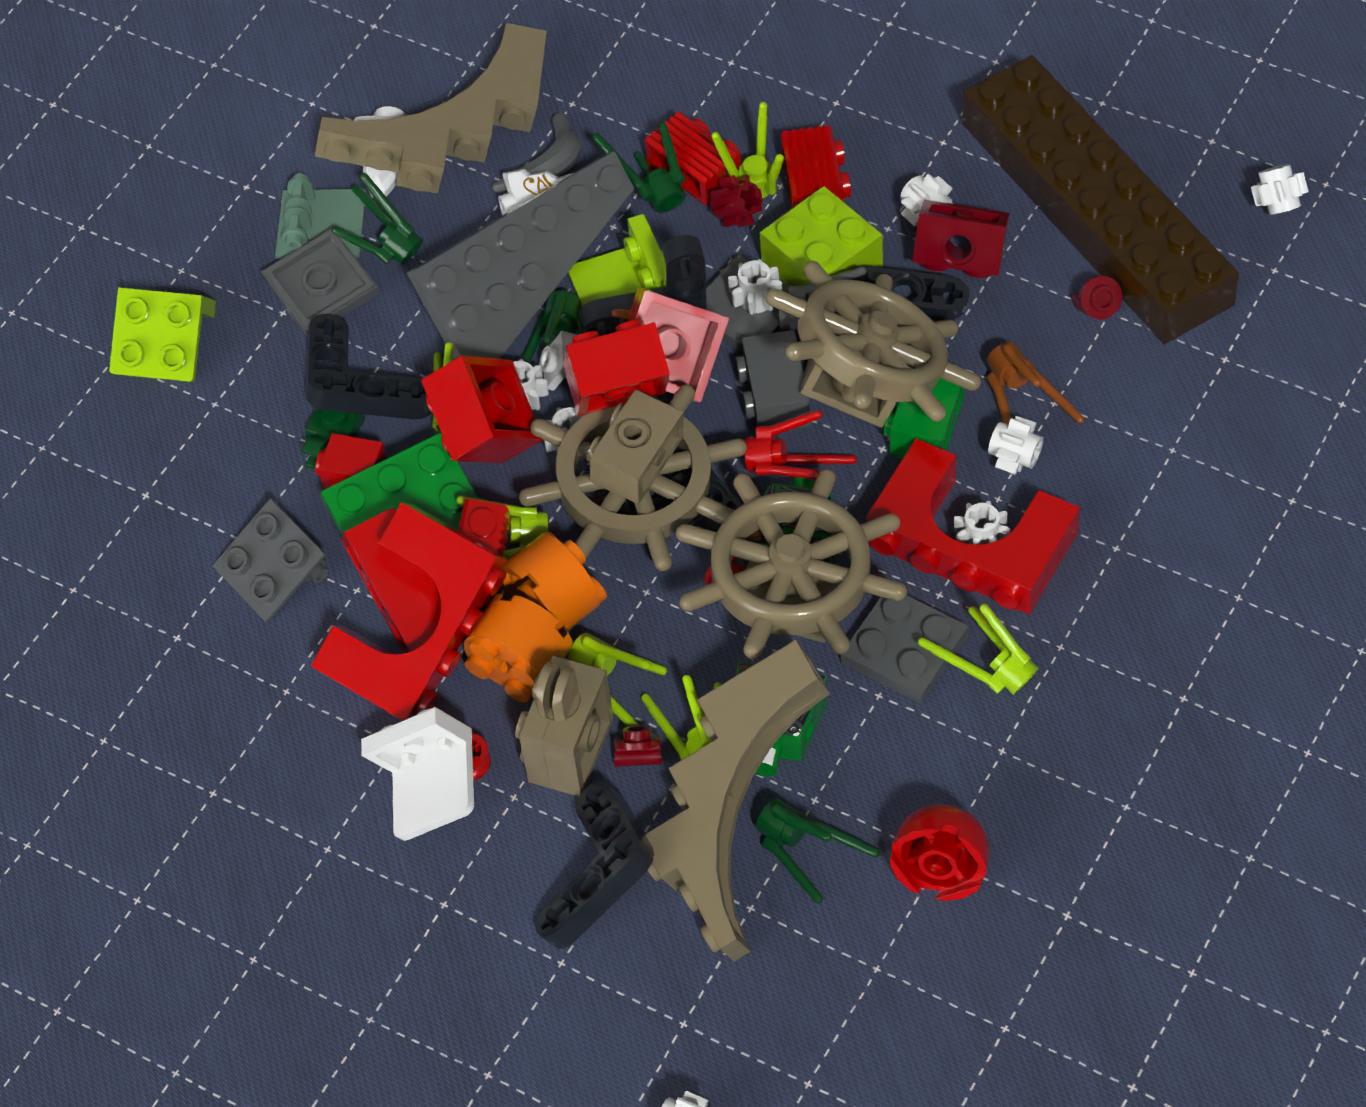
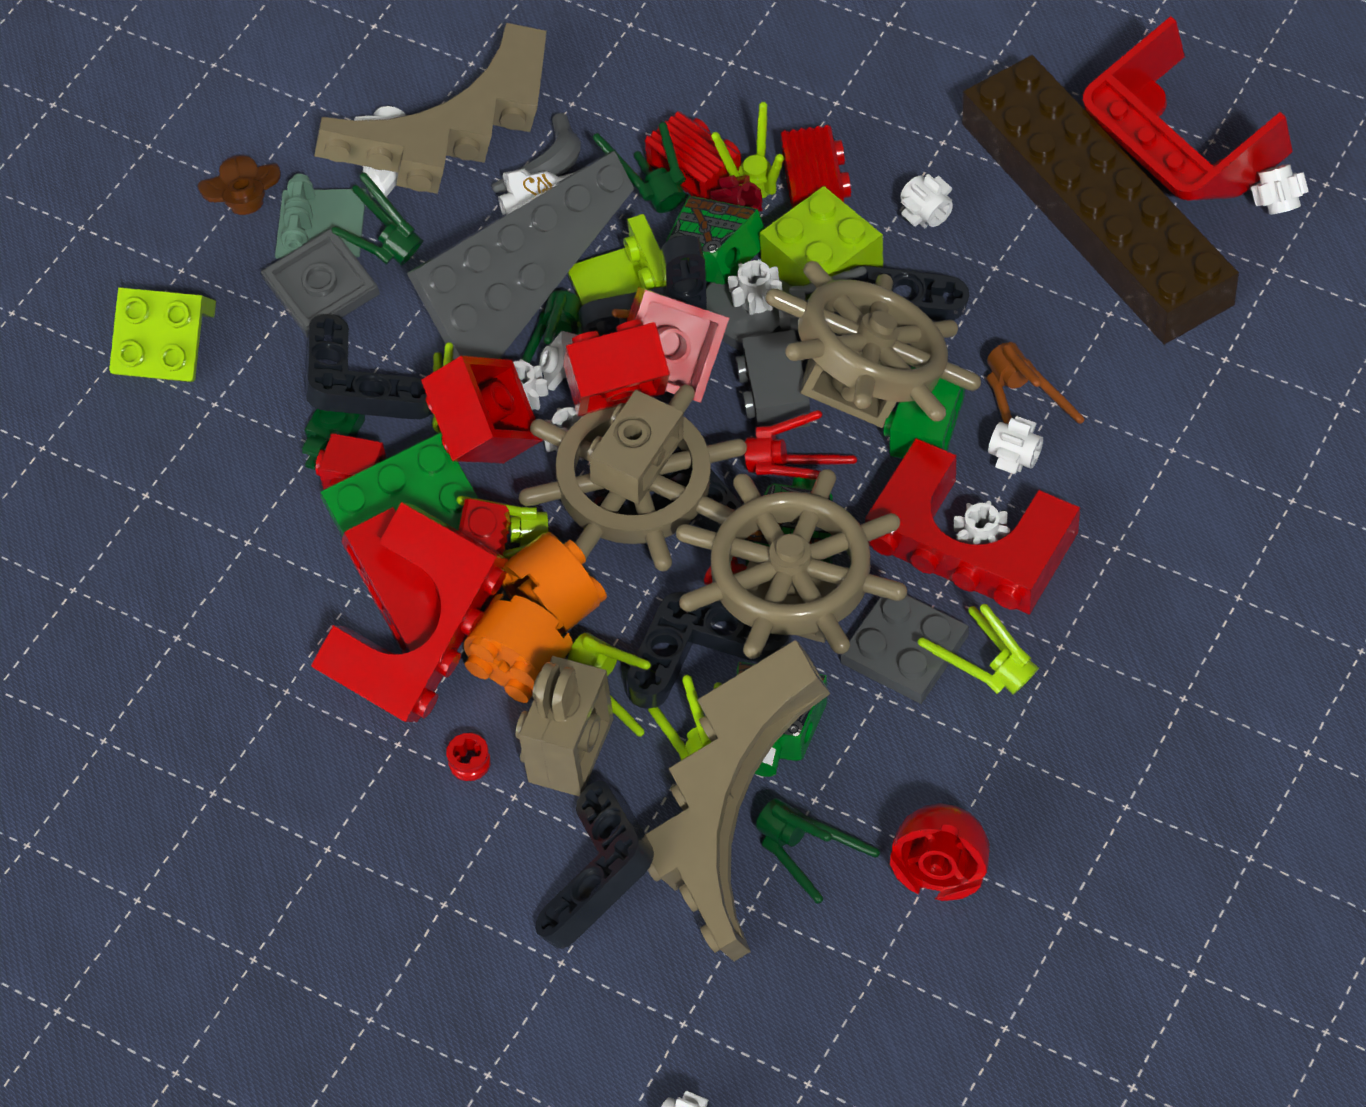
(240, 184): none -> reddish brown plate
(271, 561): dark grey hinge -> none
(429, 770): white bracket -> none
(637, 747): dark red plate -> none
(682, 635): none -> black beam
(726, 234): none -> torso
(982, 227): dark red brick -> none
(1098, 297): dark red plate -> none
(1129, 109): none -> red windscreen

